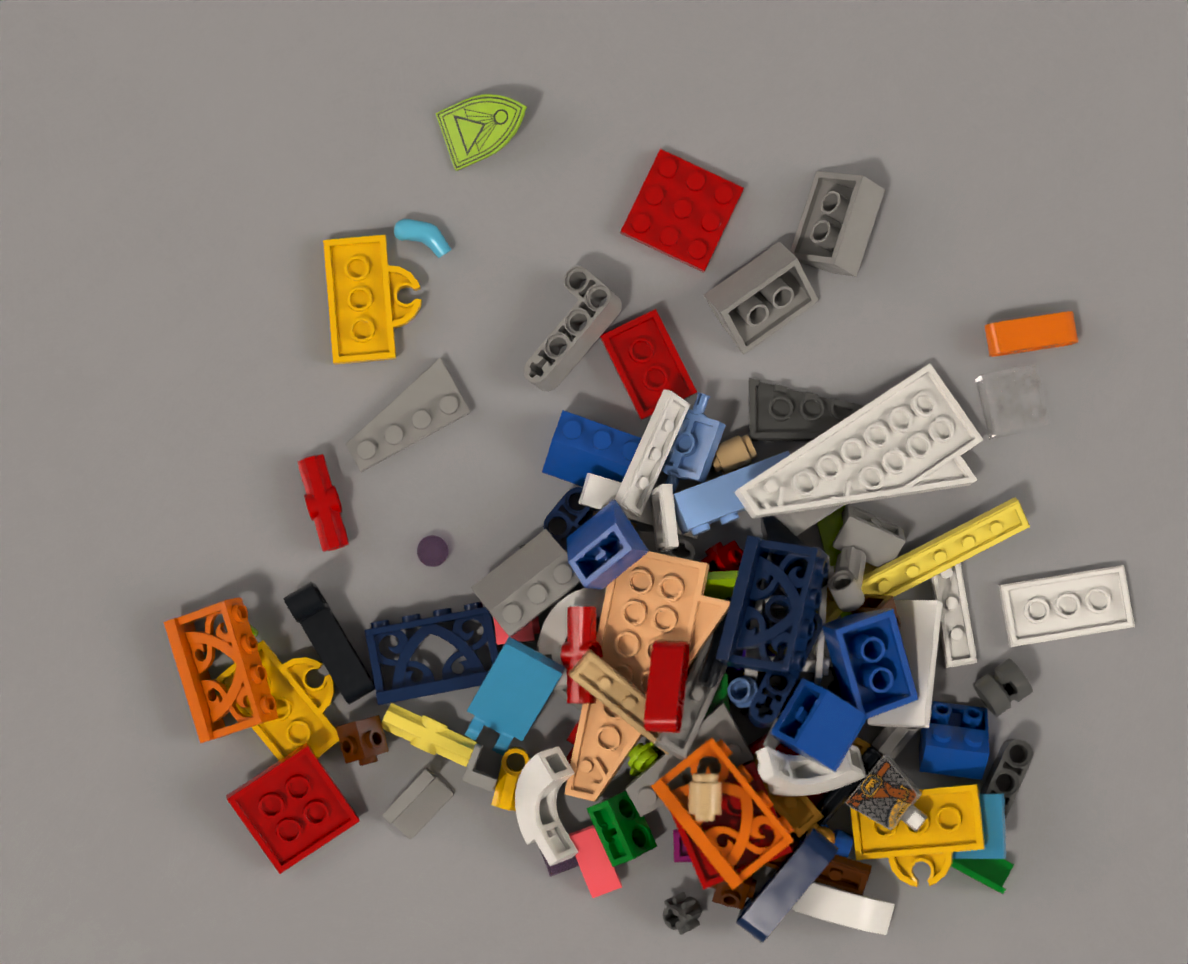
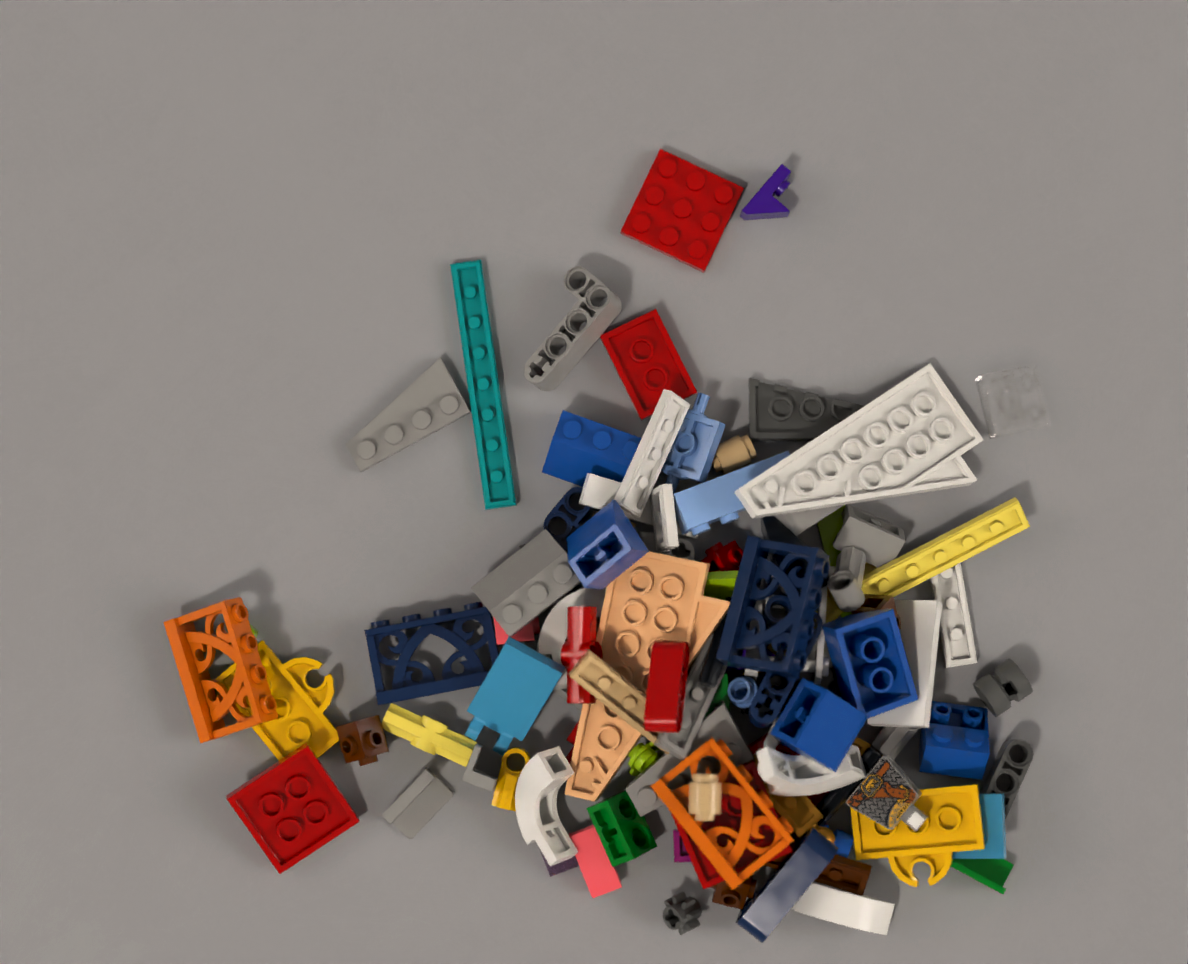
(323, 503): red piece -> none
(330, 642): black beam -> none
(365, 299): yellow plate -> none
(422, 232): medium azure arm -> none
(432, 551): clear purple tile -> none
(479, 127): lime shield -> none
(483, 385): none -> teal tile
(761, 297): light grey slope -> none
(763, 203): none -> dark purple slope
(837, 222): light grey slope -> none
(1031, 333): orange beam -> none
(1066, 606): white tile -> none

